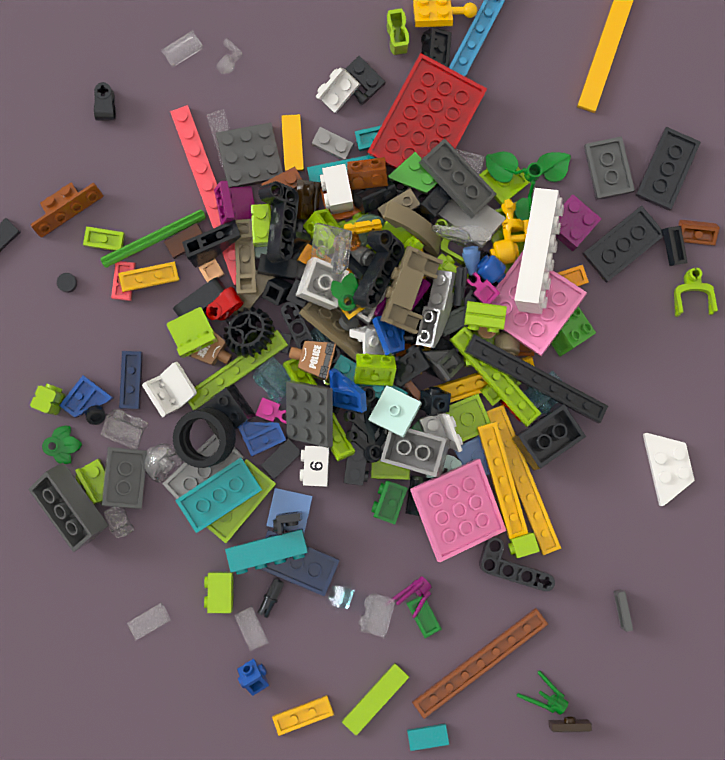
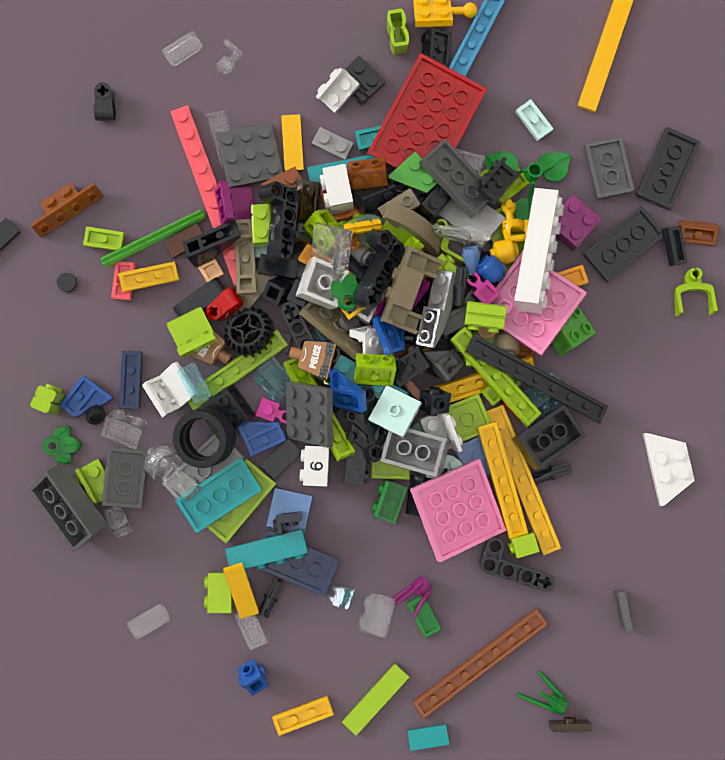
(181, 483): none -> clear tile
(194, 383): none -> clear light blue bracket
(241, 590): none -> yellow tile
(497, 181): none -> black bracket
(534, 120): none -> light aqua plate
(552, 473): none -> black axle

